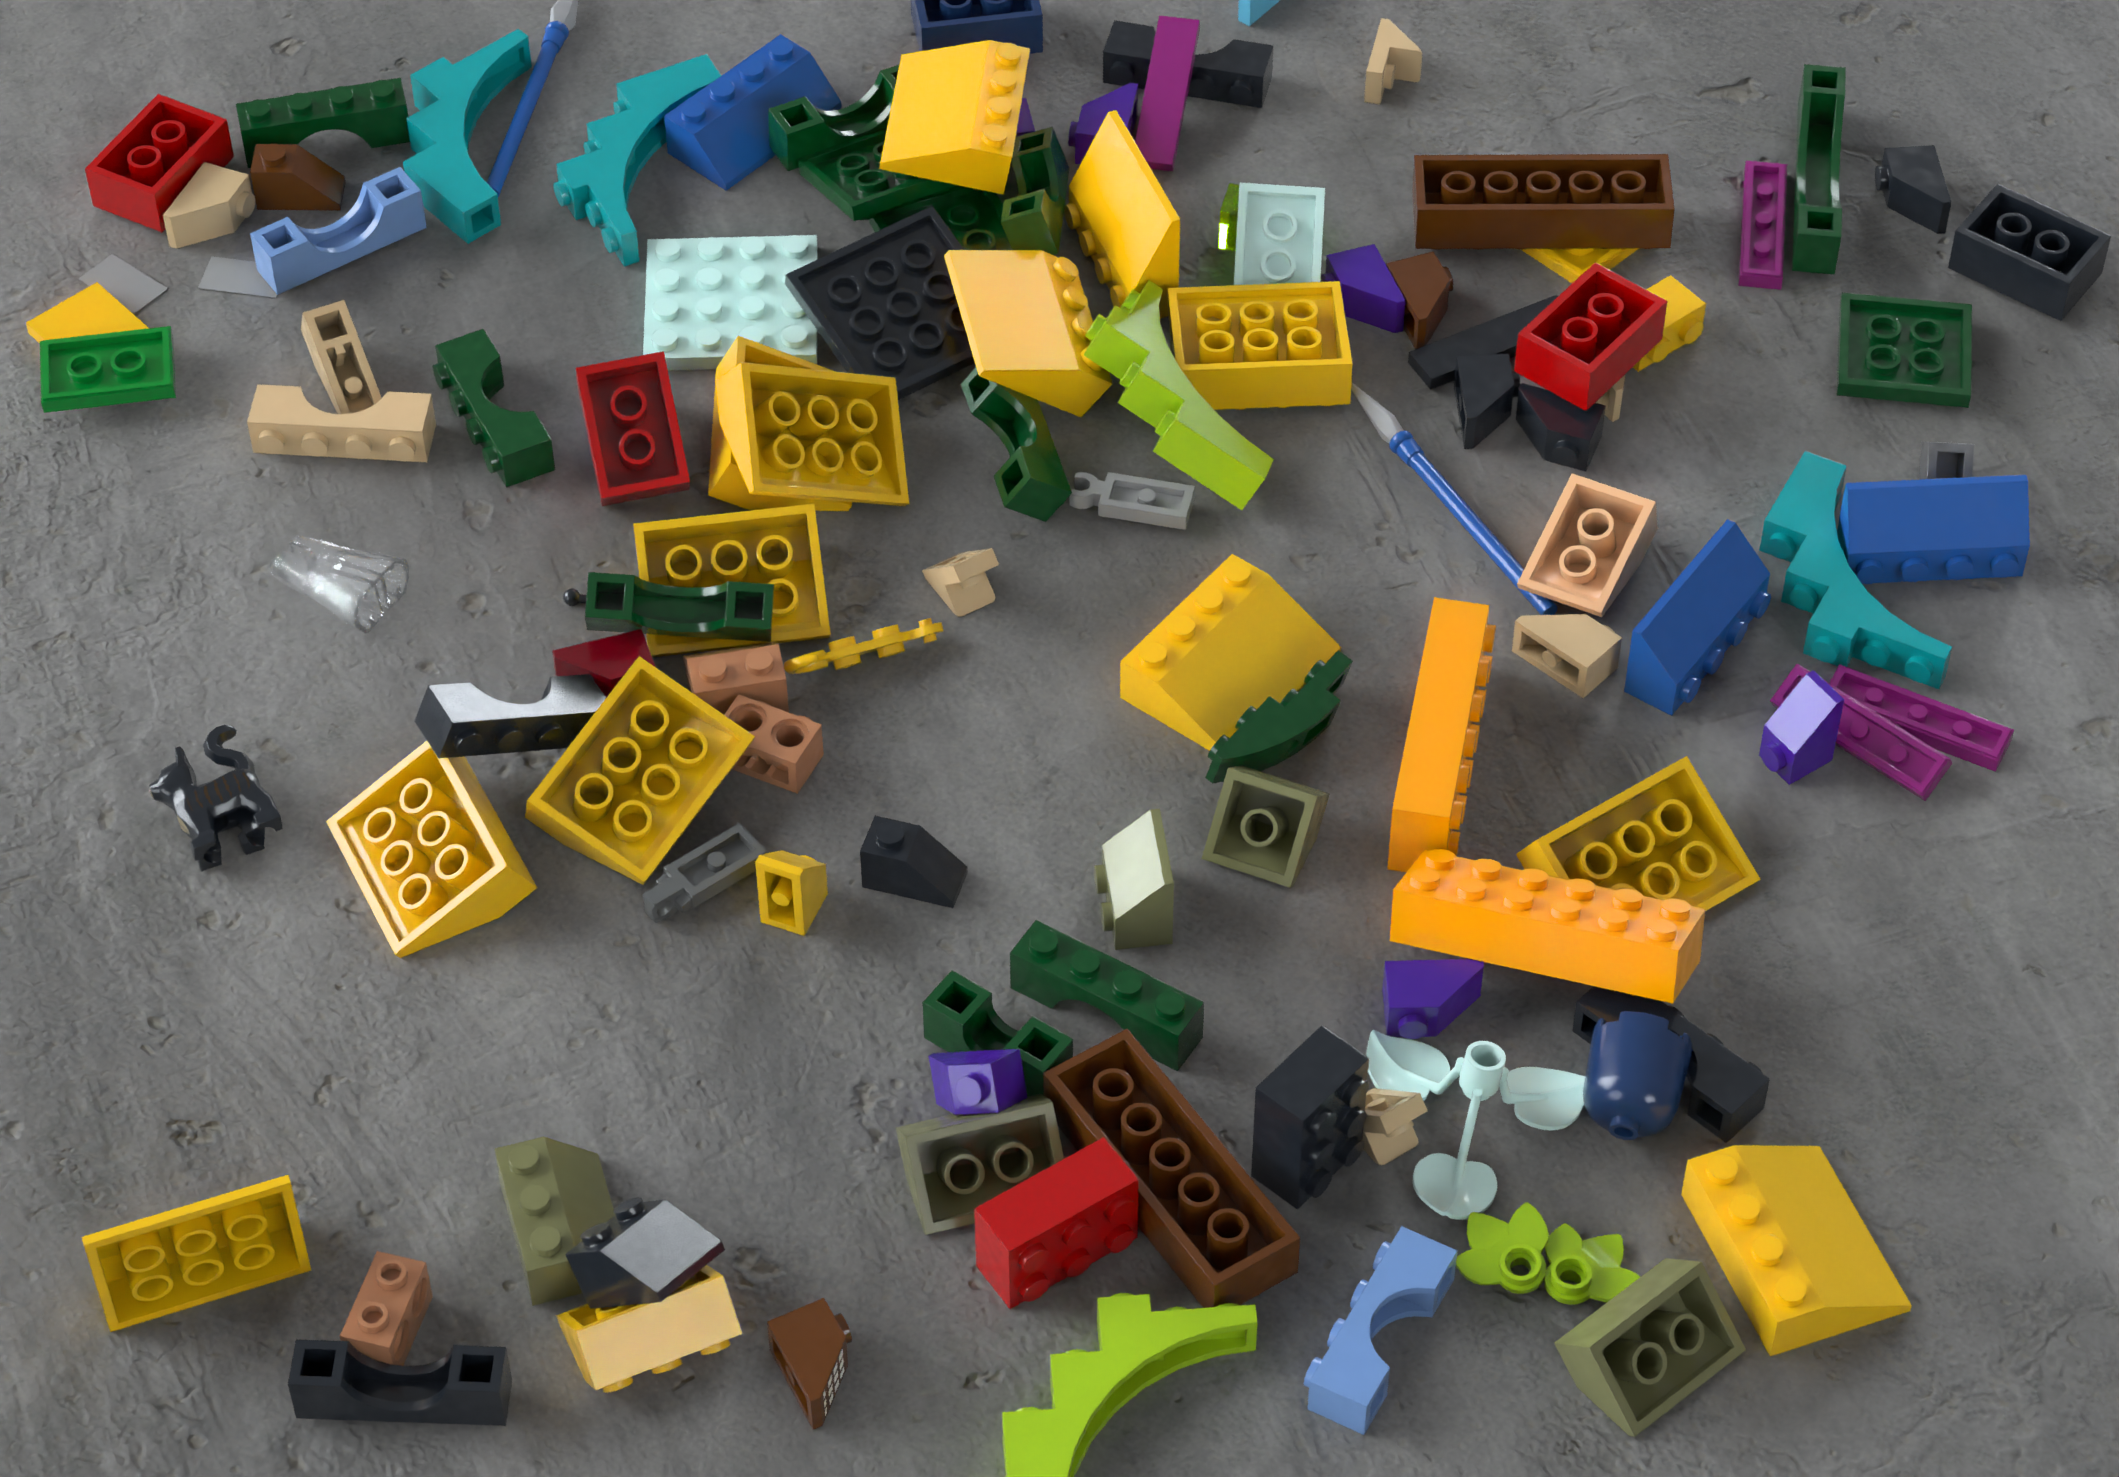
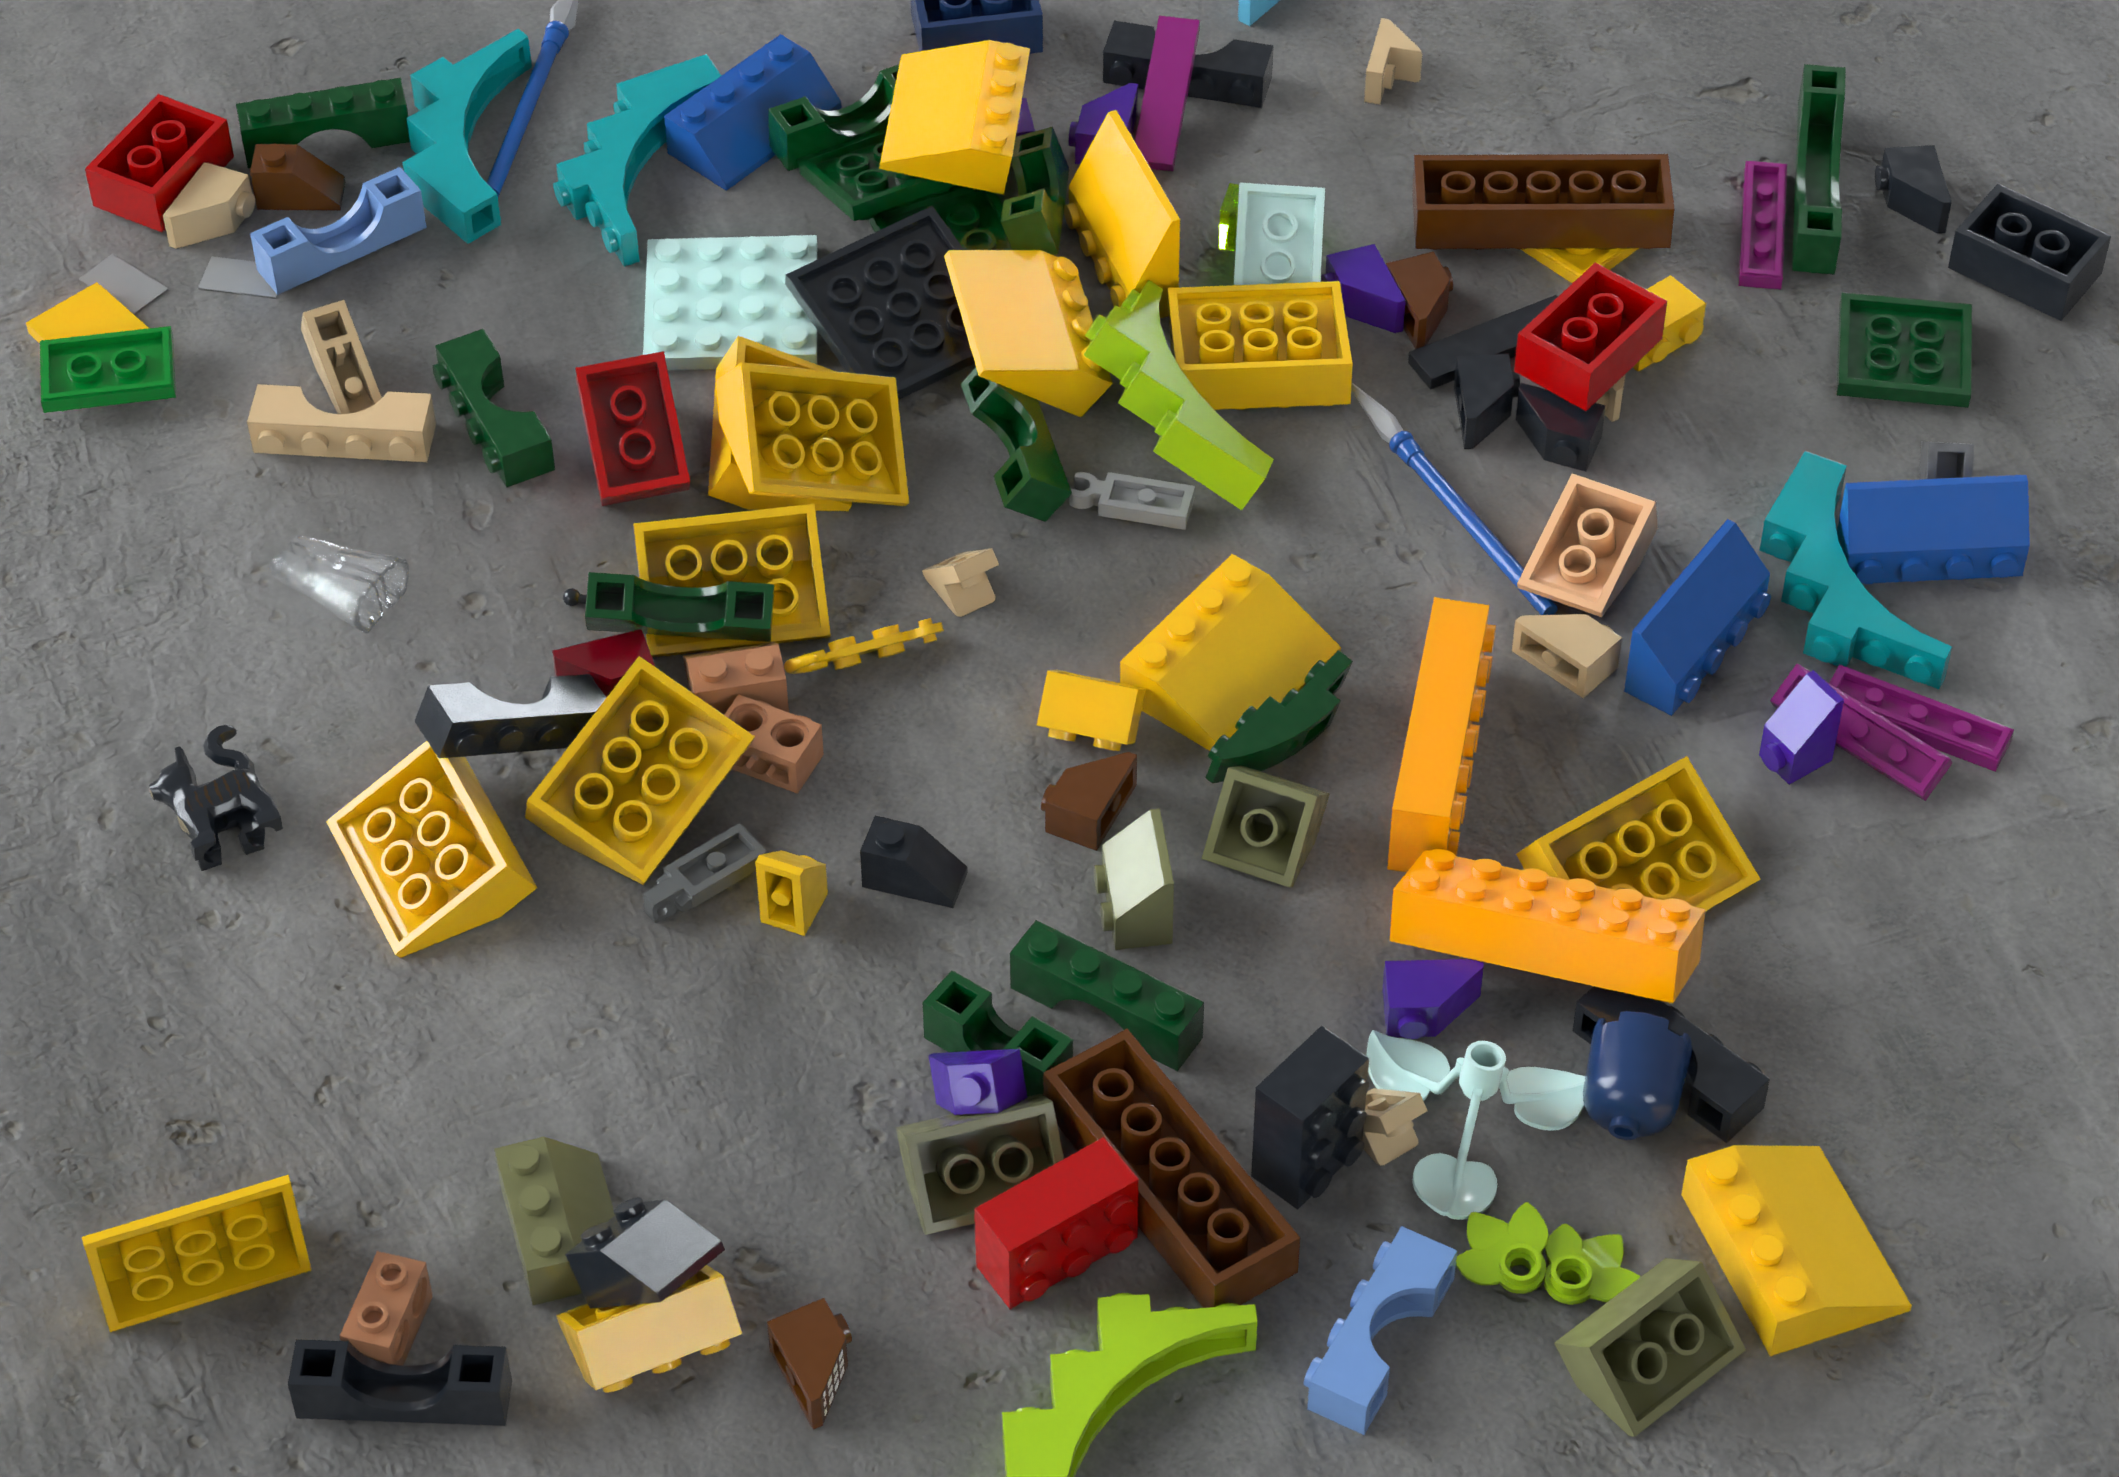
(1089, 799): none -> reddish brown slope
(1090, 708): none -> yellow brick

